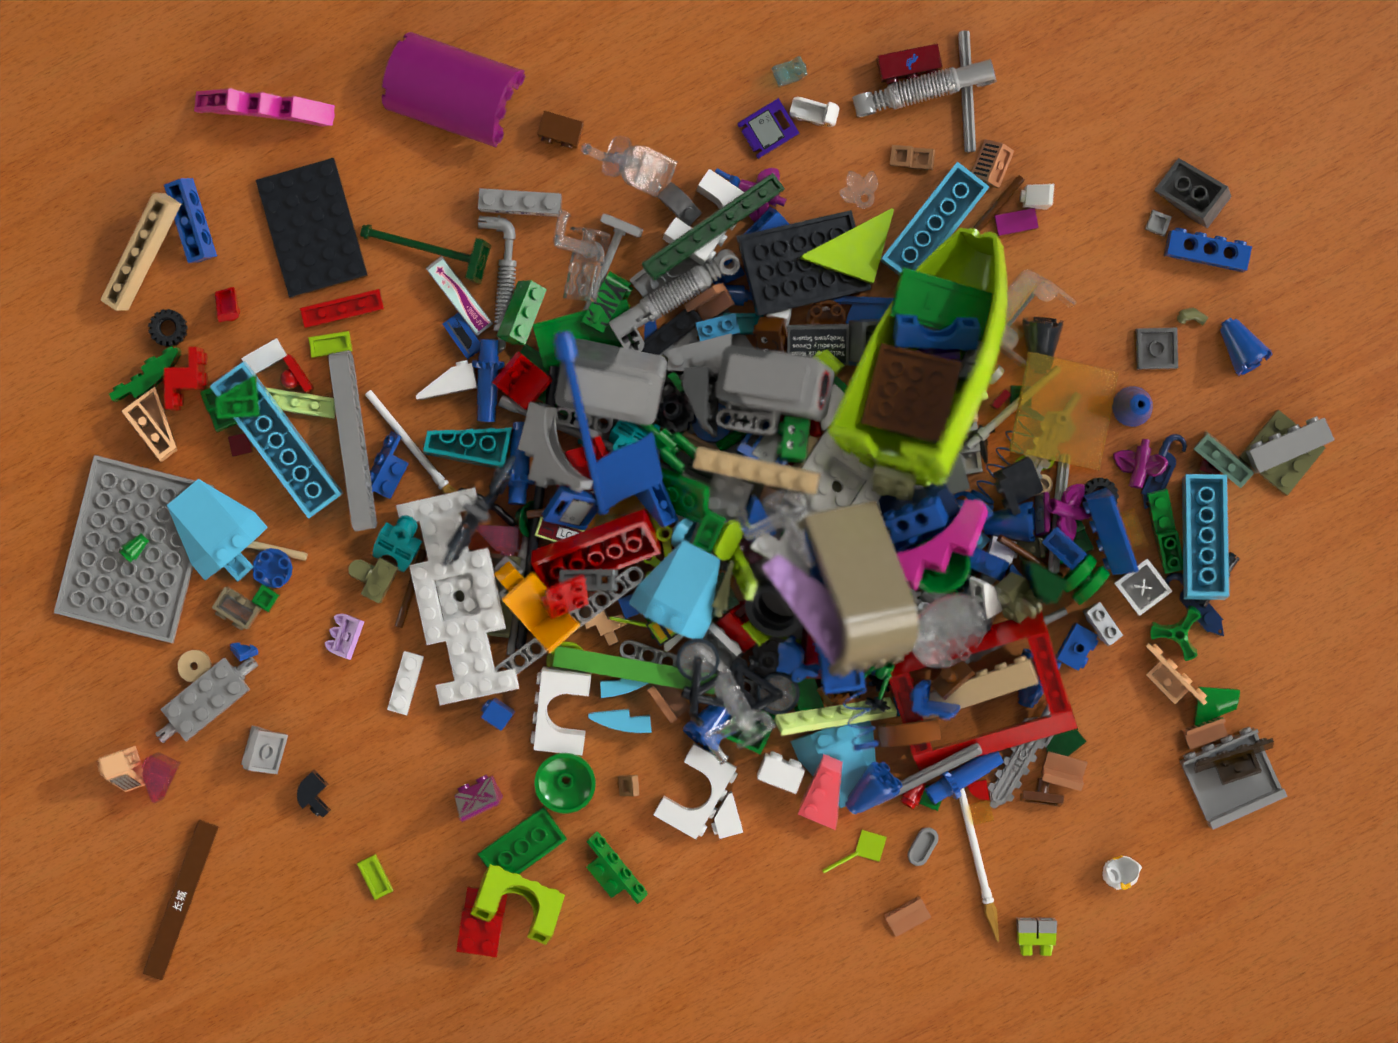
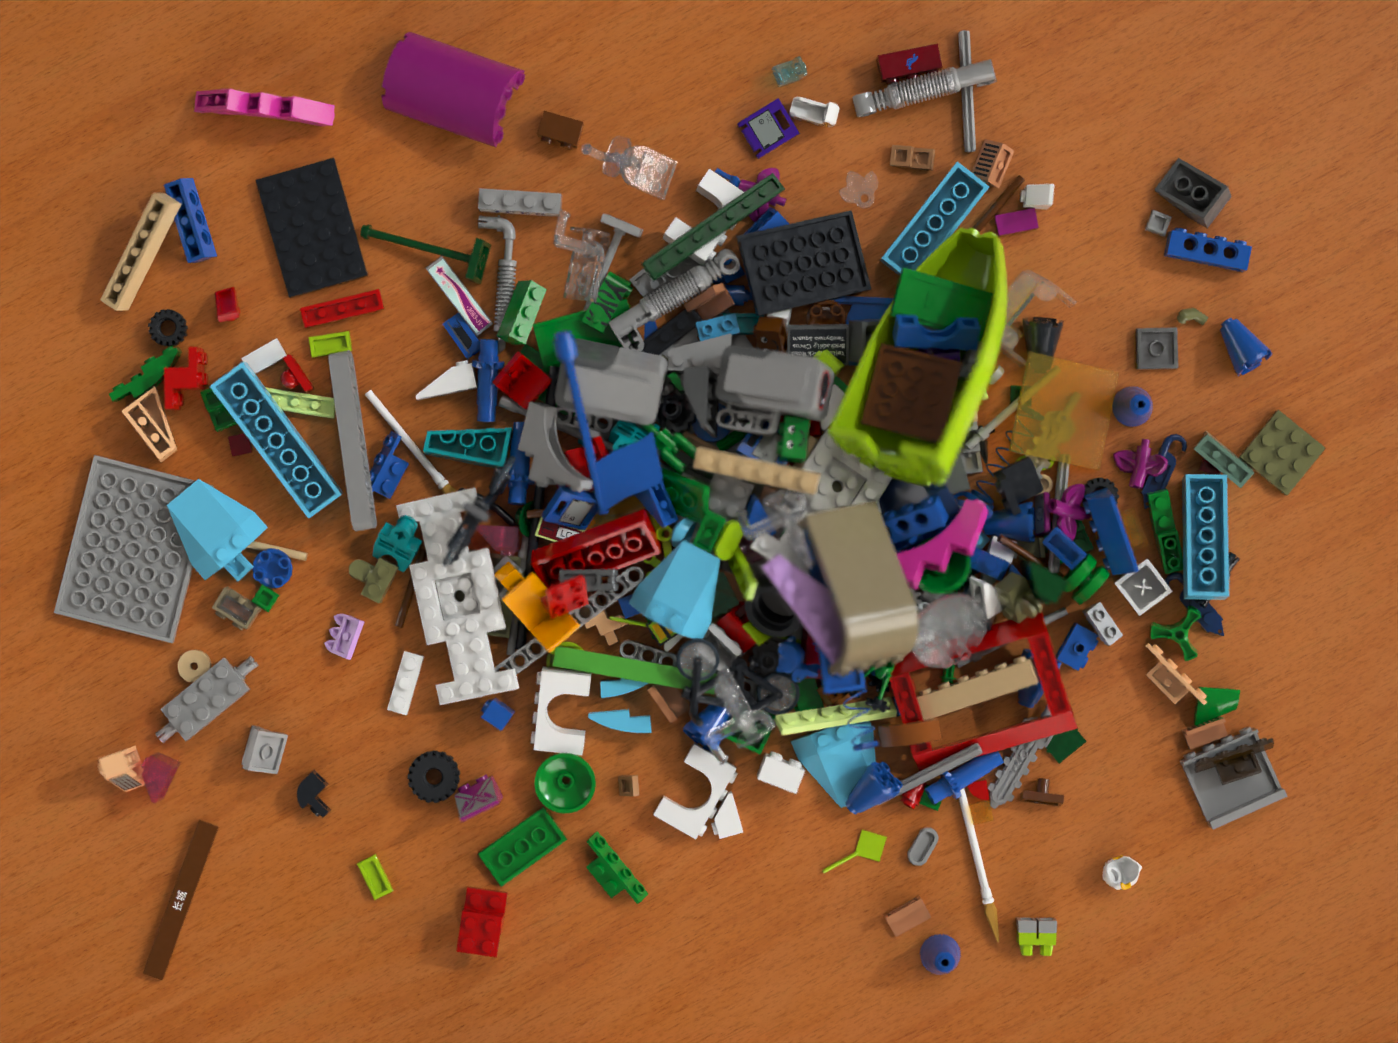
(133, 548): green cone -> none
(239, 401): green wing -> none
(243, 651): blue tile -> none
(438, 761): none -> black tyre
(544, 901): lime arch -> none
(679, 204): flat silver brick -> none
(721, 600): olive piece -> none
(823, 793): coral wedge -> none
(855, 251): lime tile -> none
(893, 483): olive plate -> none
(926, 707): blue bracket -> none
(940, 954): none -> blue cone
(952, 678): reddish brown tile -> none
(1000, 399): dark red tile -> none
(1063, 771): nougat panel -> none
(1290, 445): light grey brick -> none

